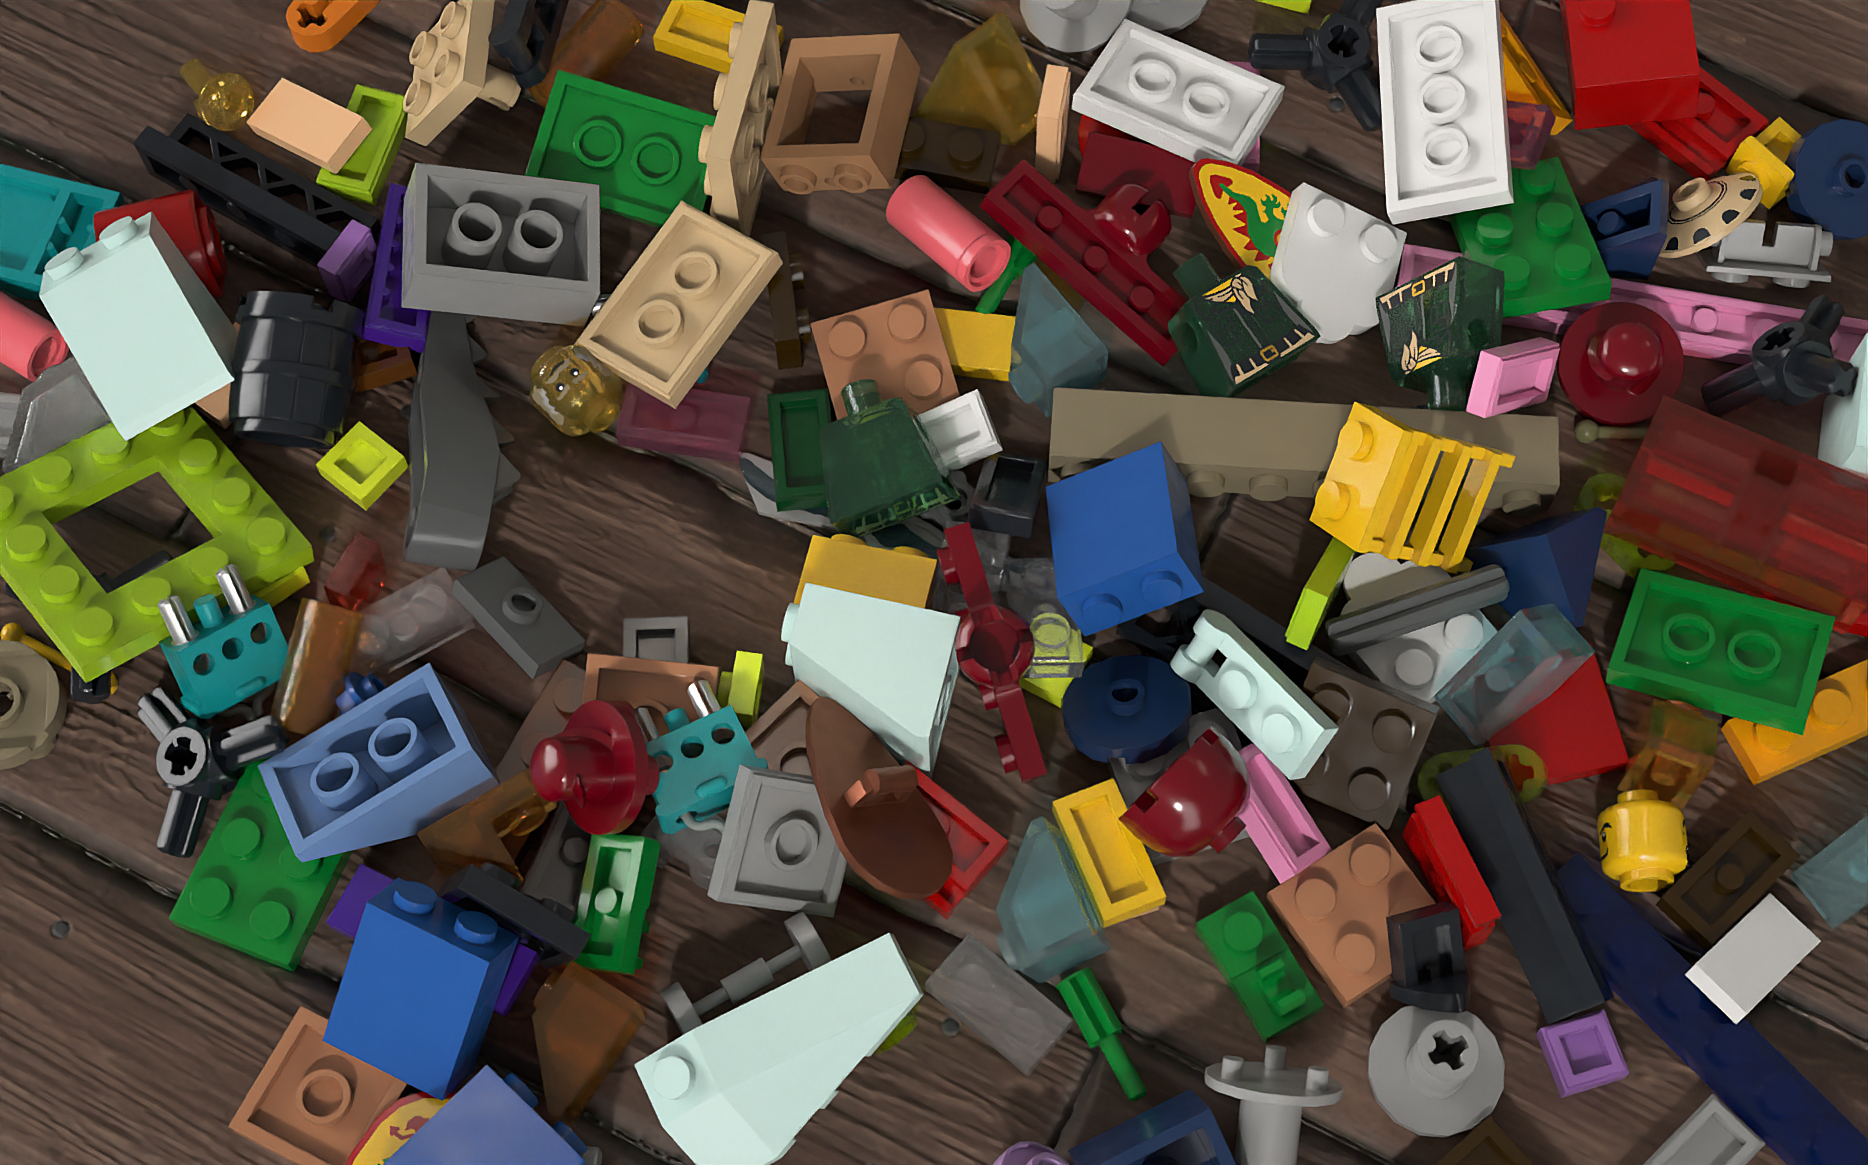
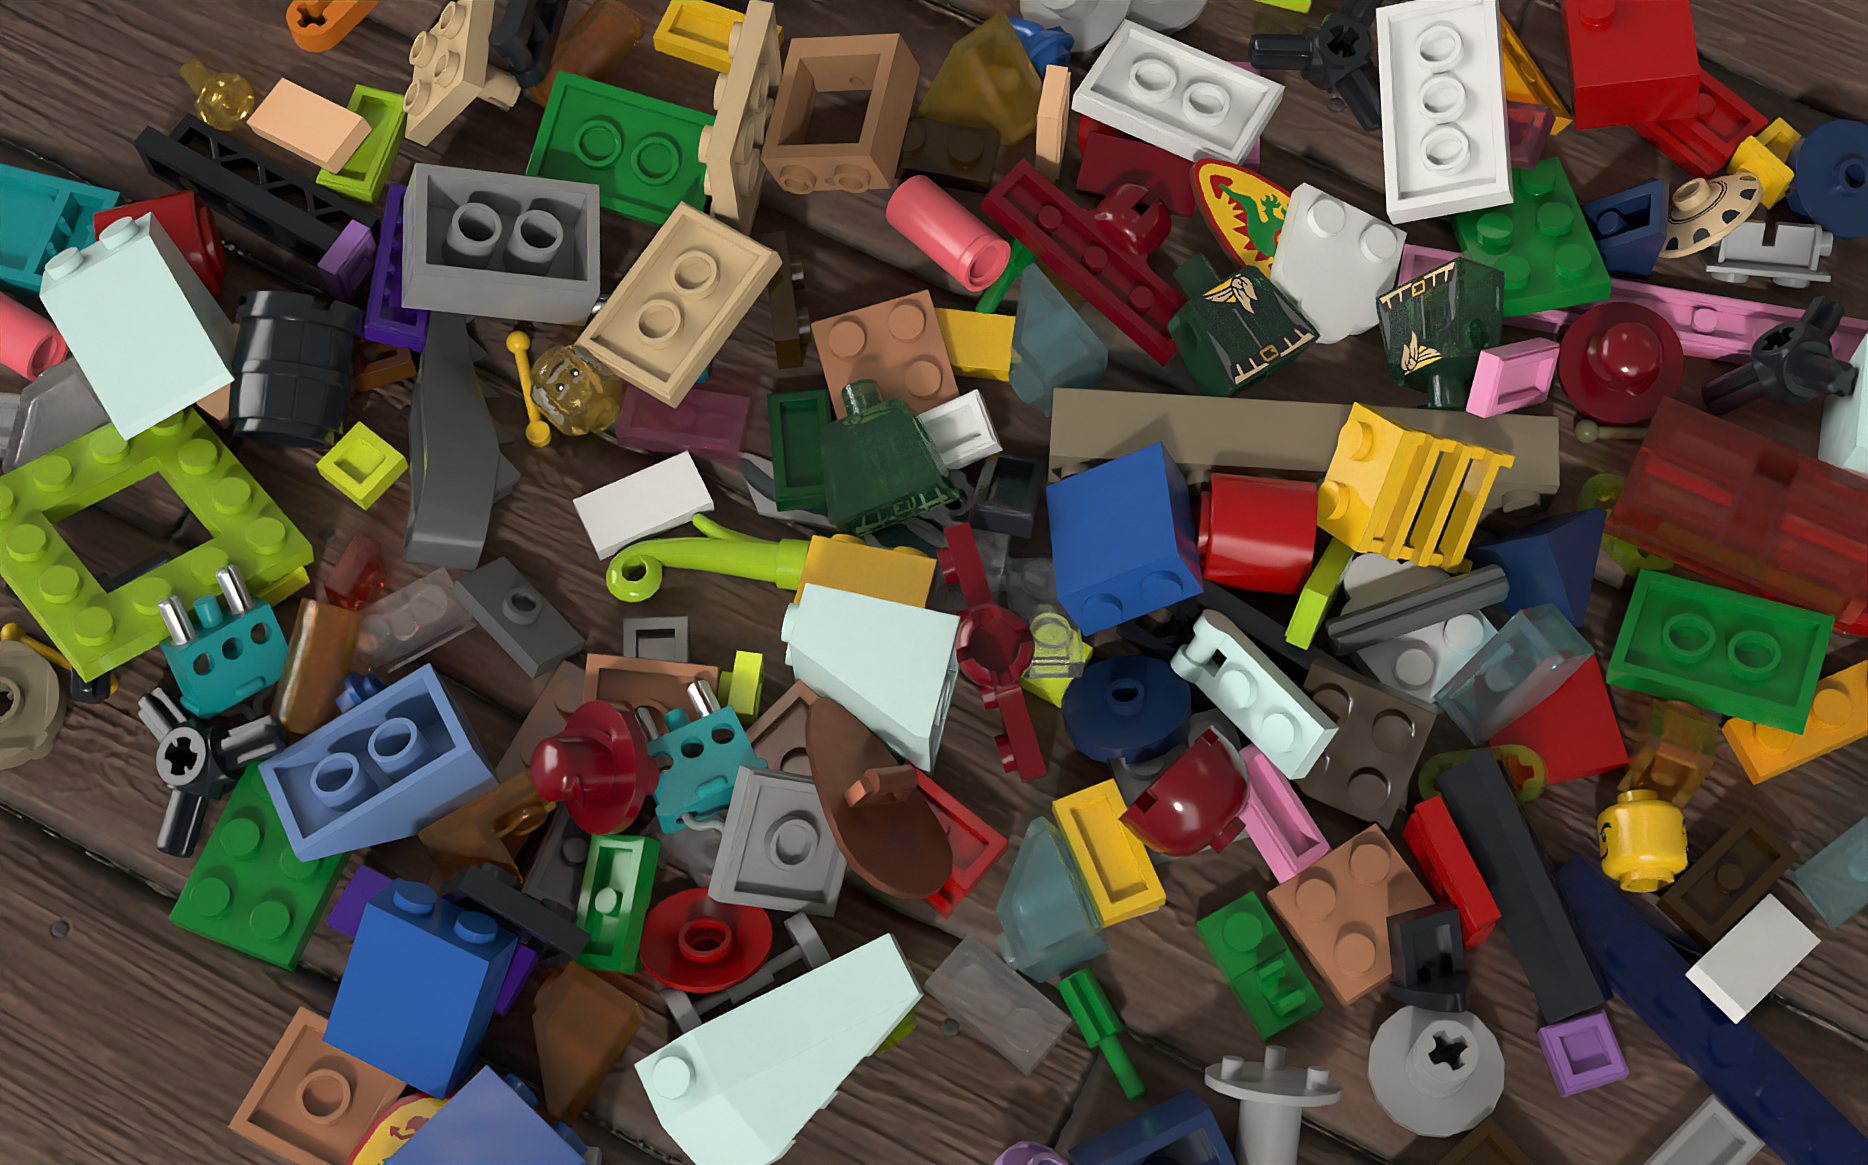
(537, 431): none -> yellow hinge
(643, 505): none -> white tile
(704, 942): none -> red dish
(721, 552): none -> lime plant
(1042, 44): none -> blue plate
(1256, 532): none -> red piece

